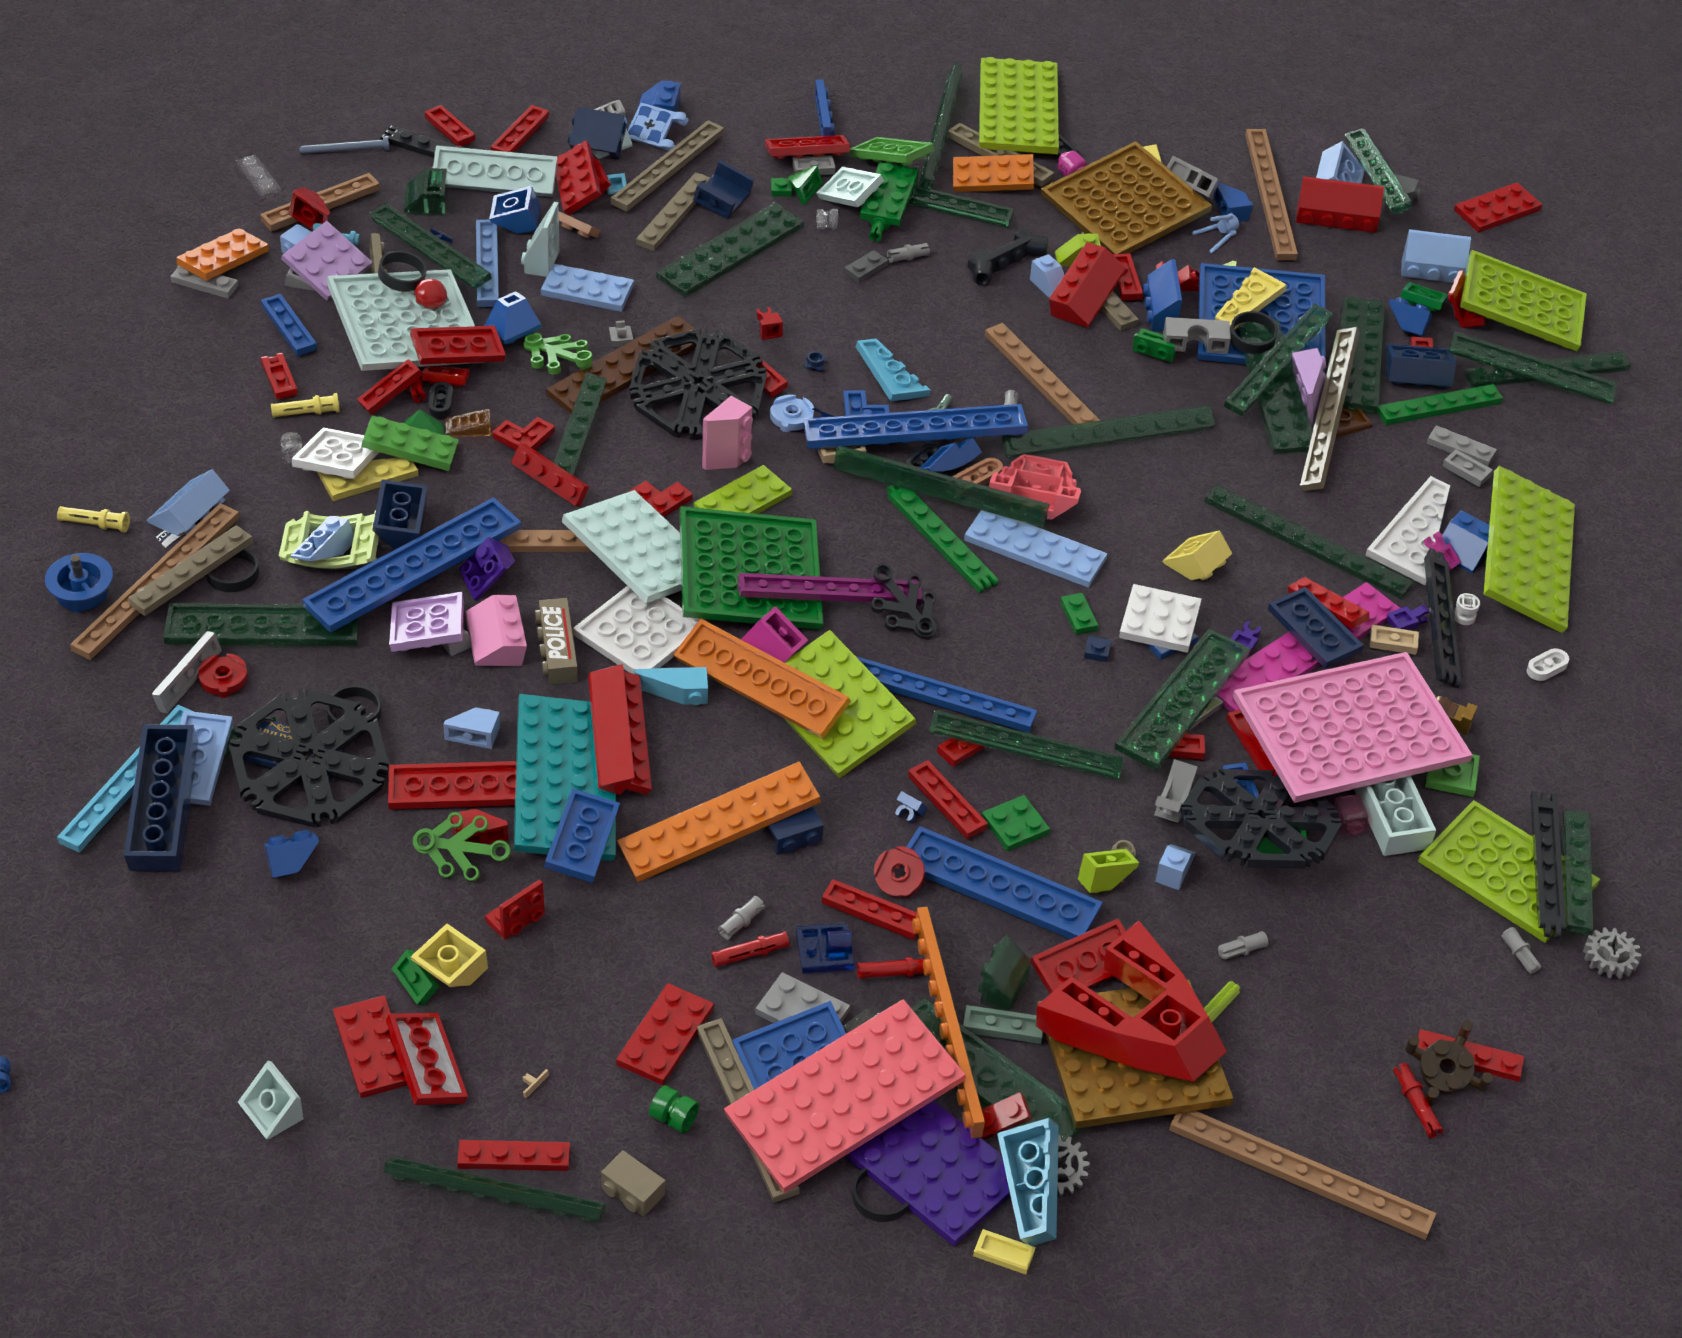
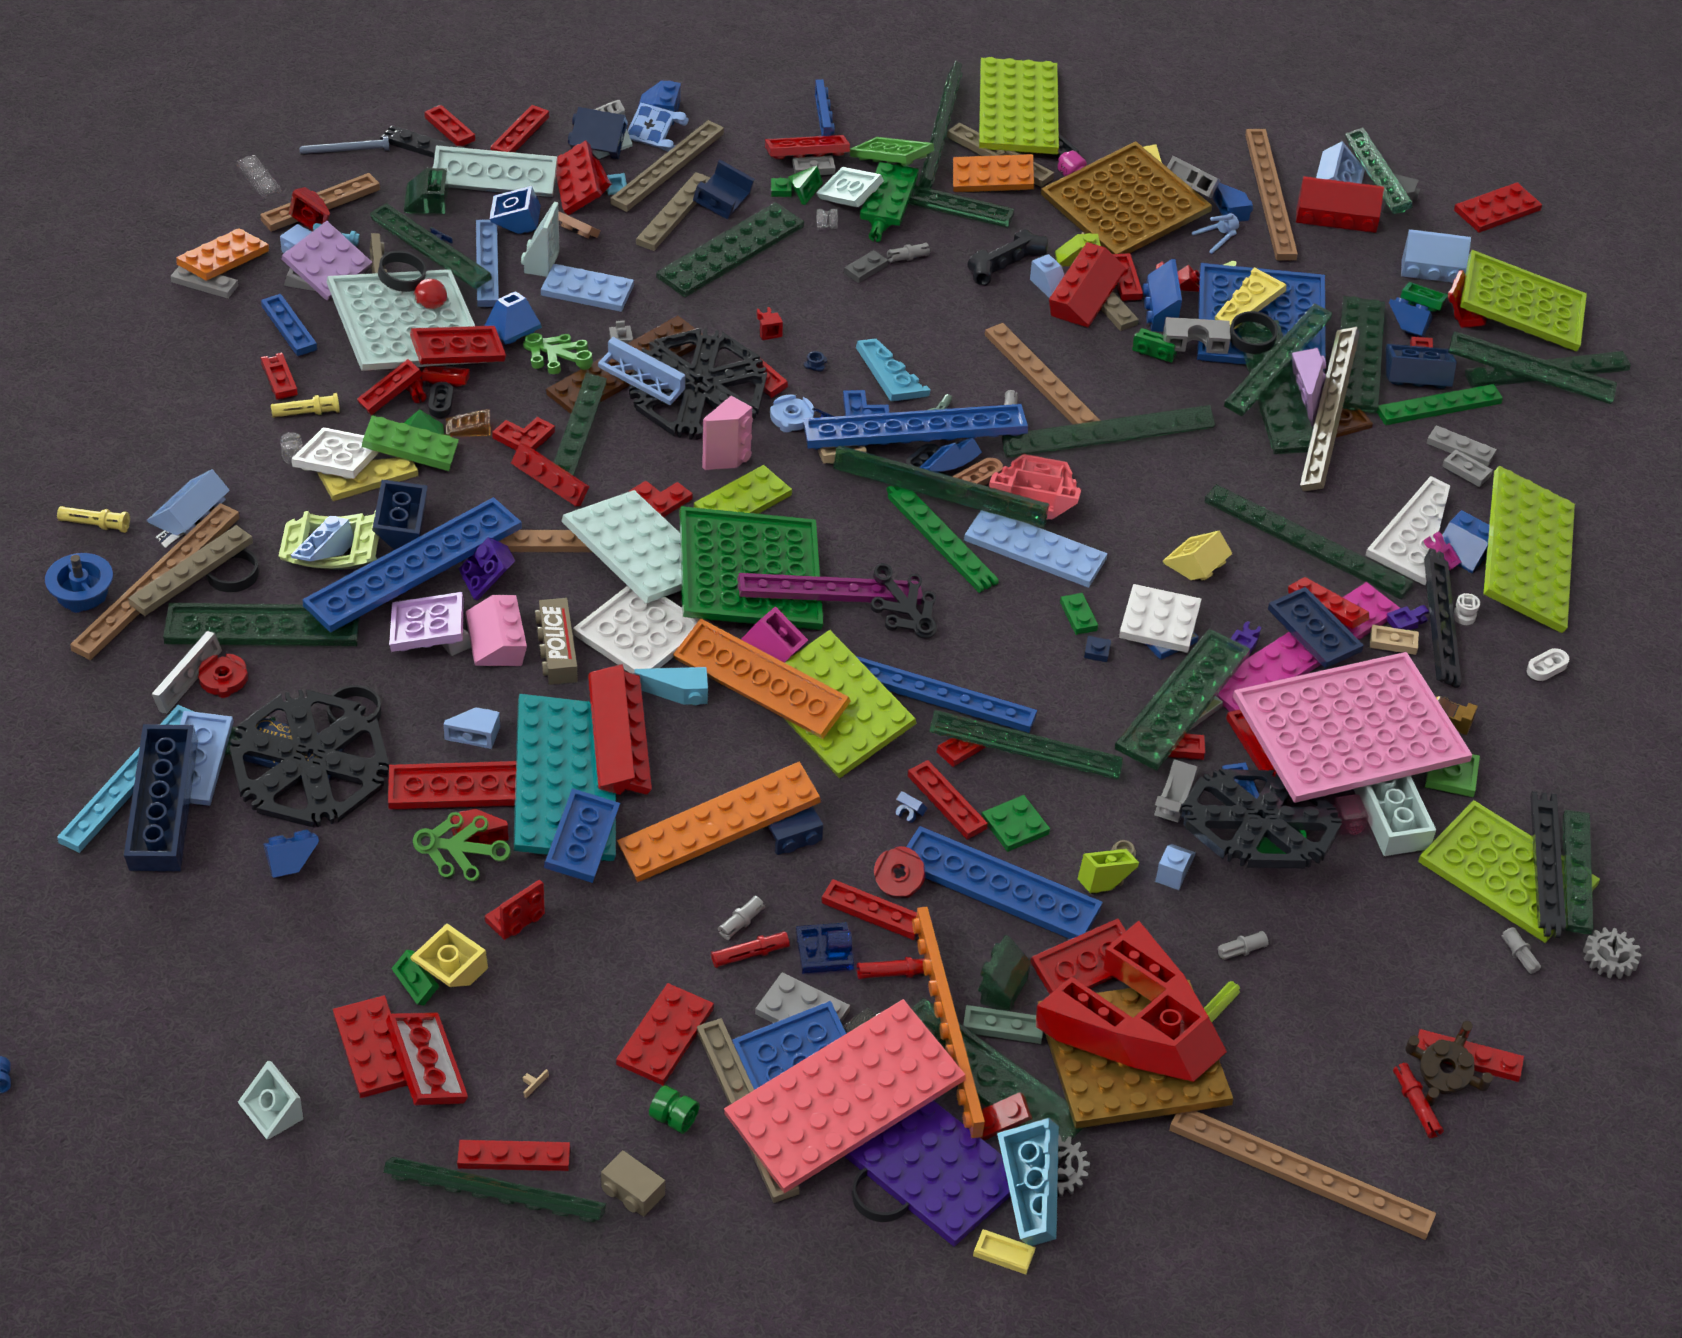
(646, 367): none -> light blue fence

